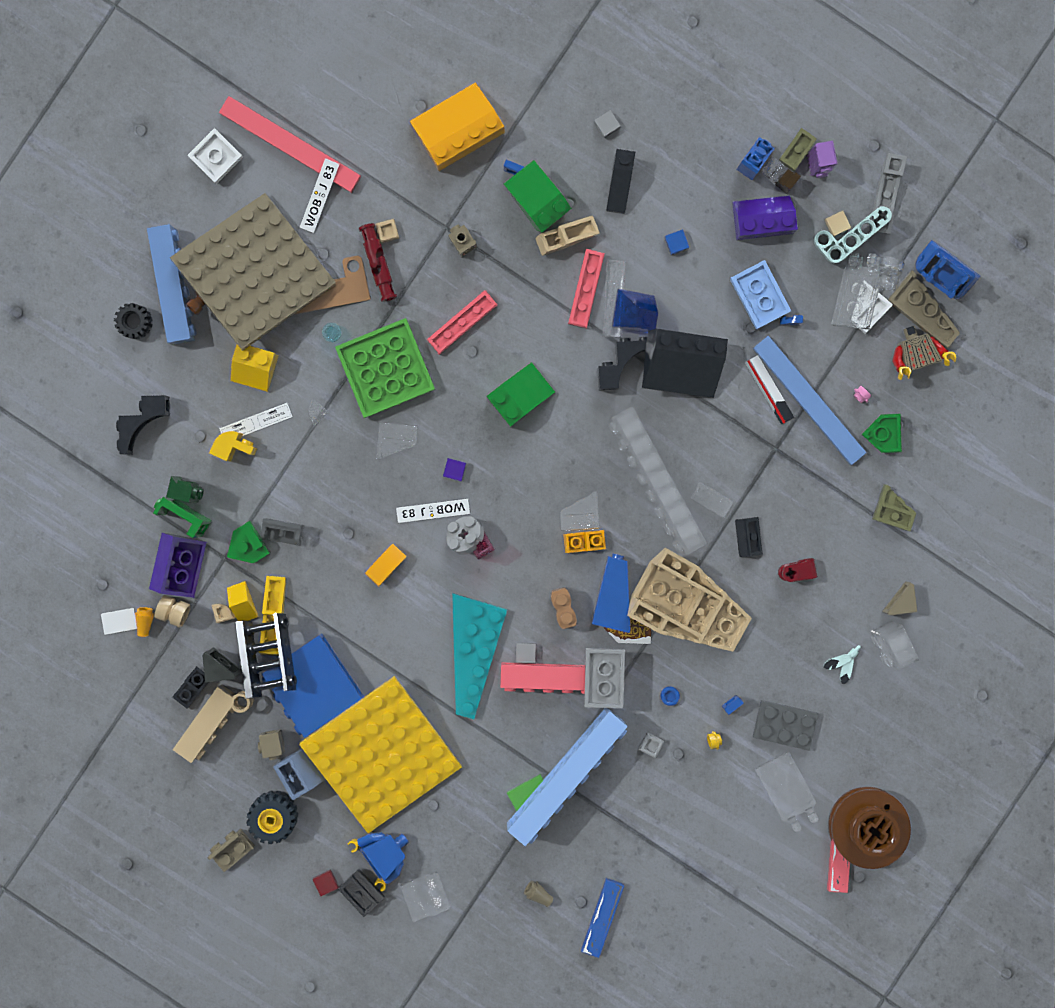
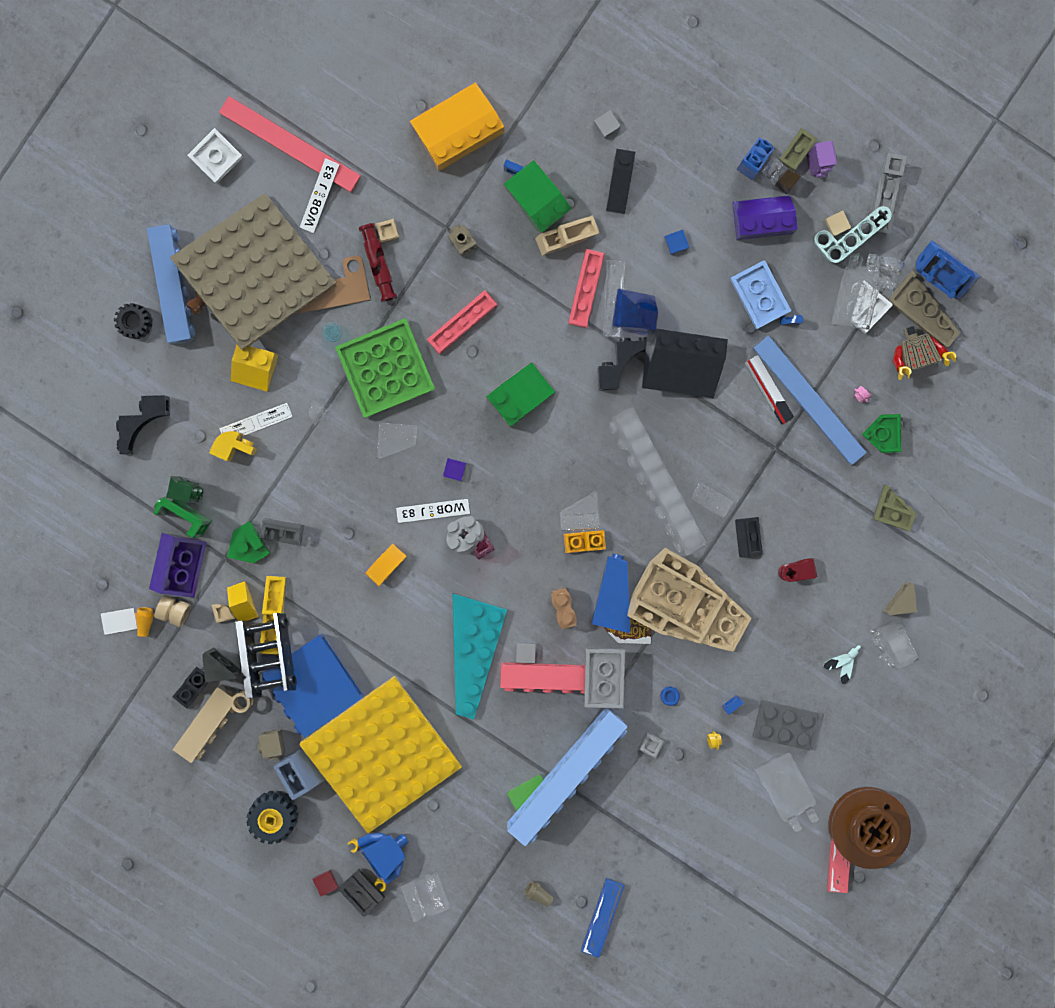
(232, 850): dark tan bracket -> none

